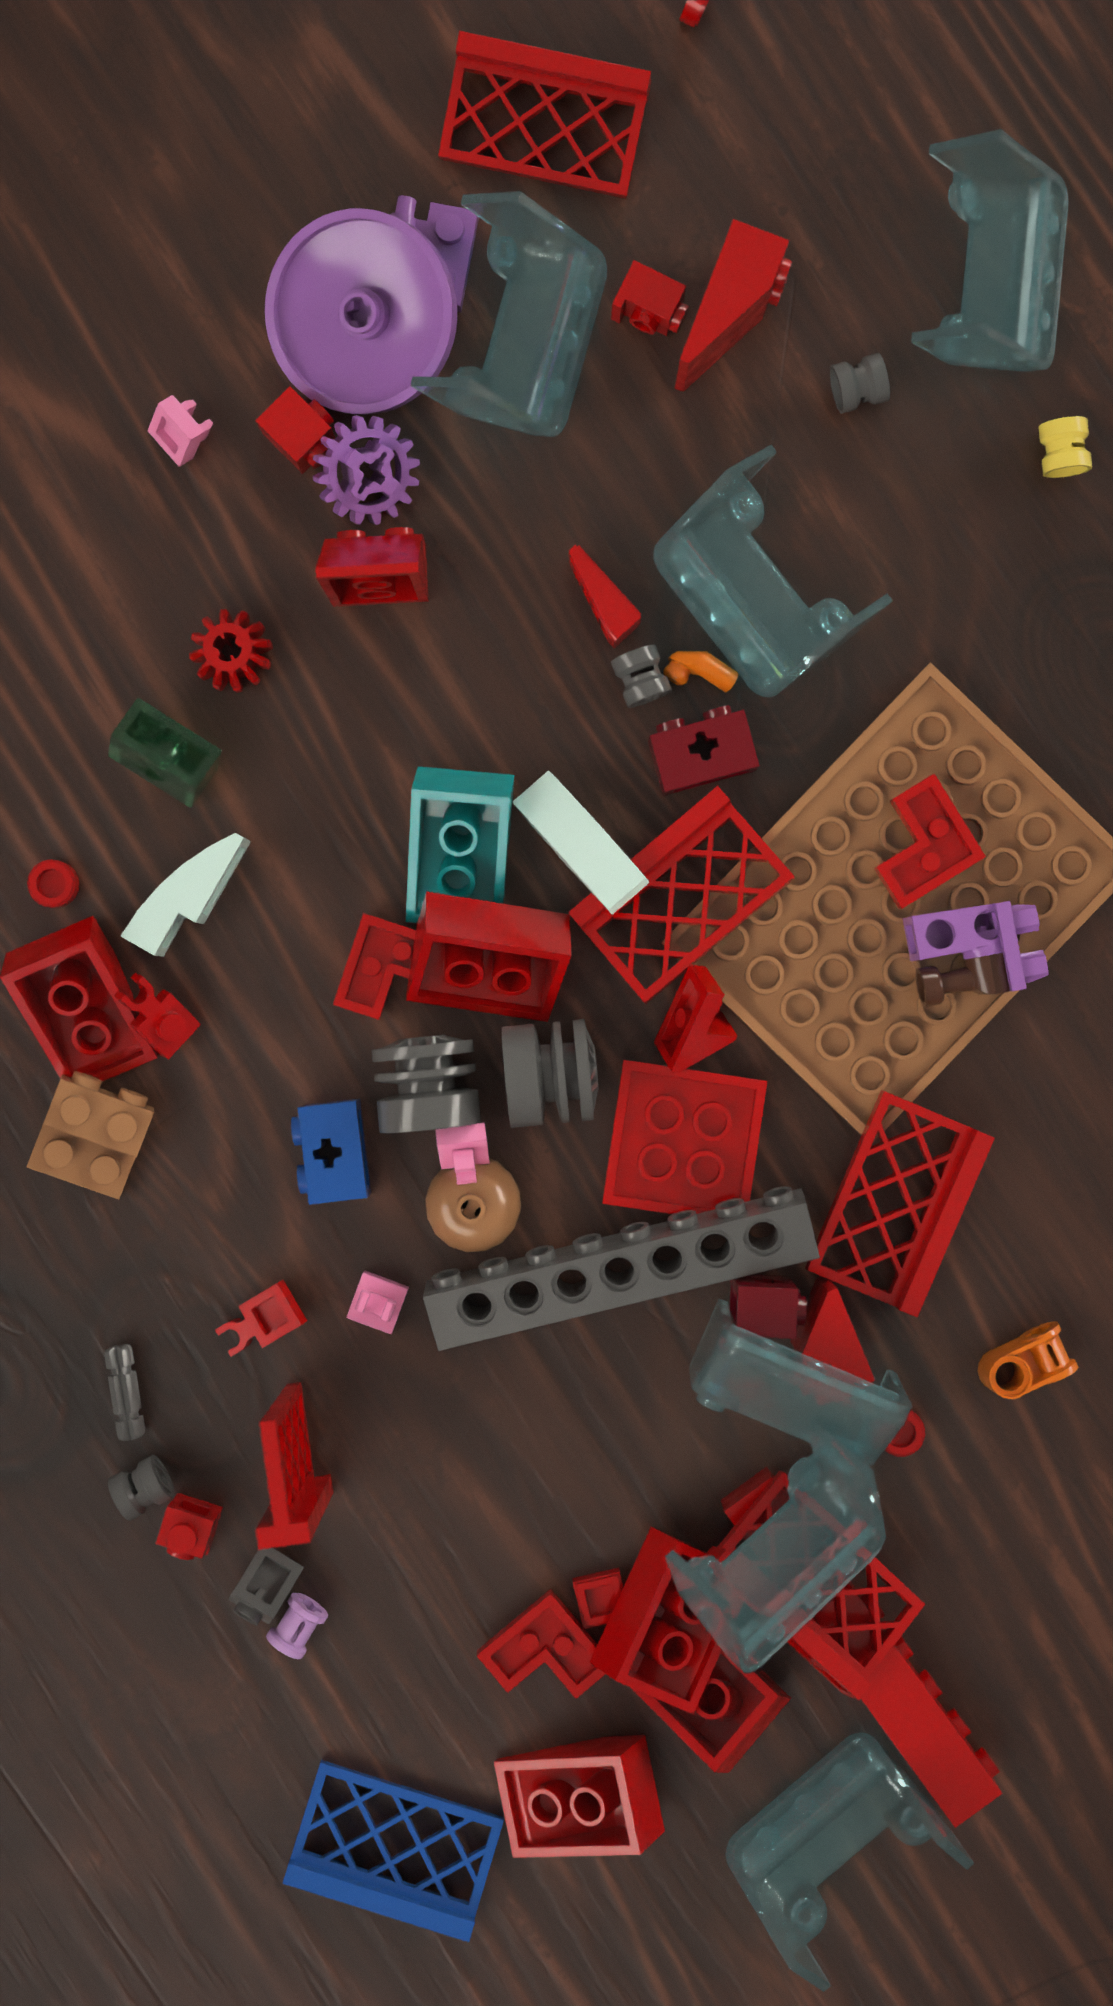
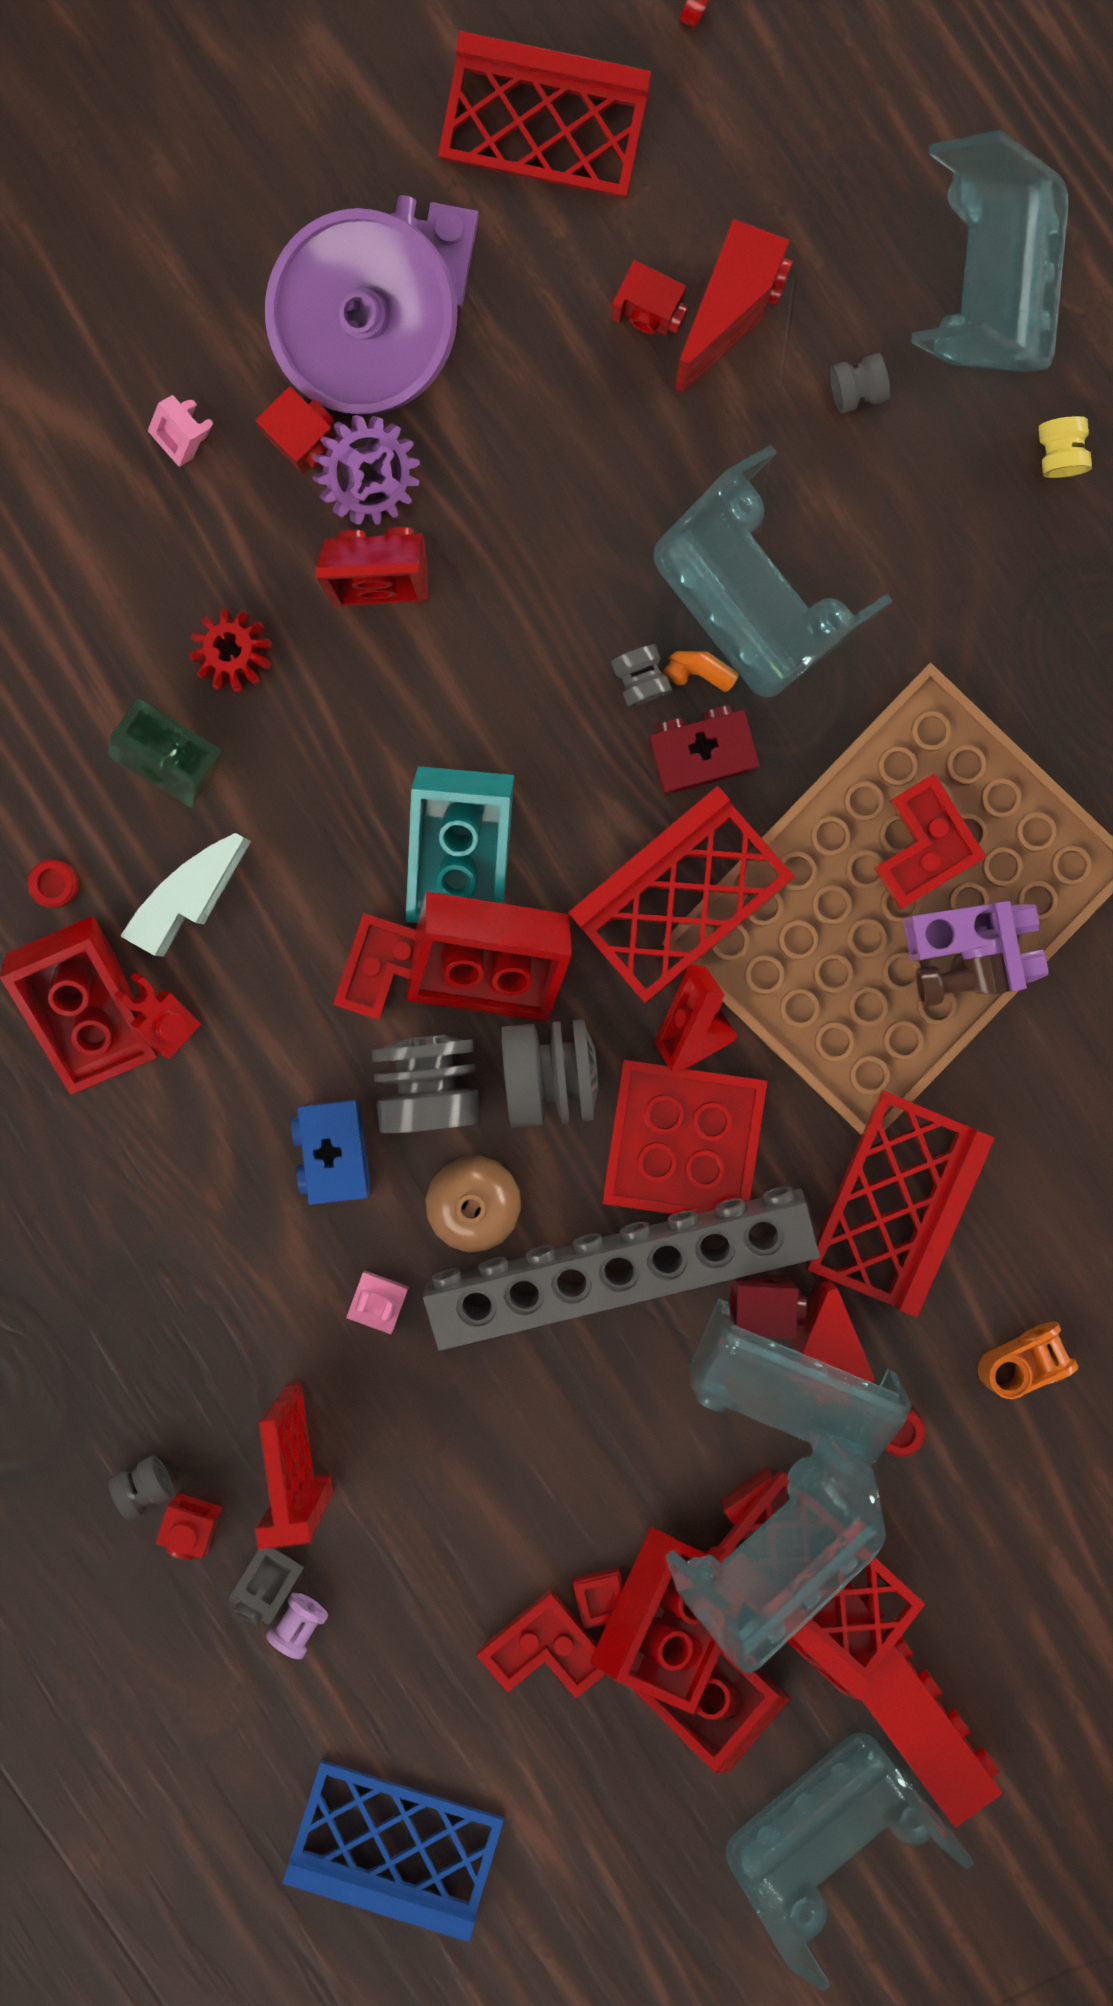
(91, 1134): medium nougat plate -> none
(124, 1392): dark grey axle -> none
(266, 1317): red plate -> none
(463, 1149): bright pink tile -> none
(540, 325): clear light blue windscreen -> none
(580, 842): light aqua slope -> none
(581, 1799): red slope -> none
(610, 606): red slope -> none

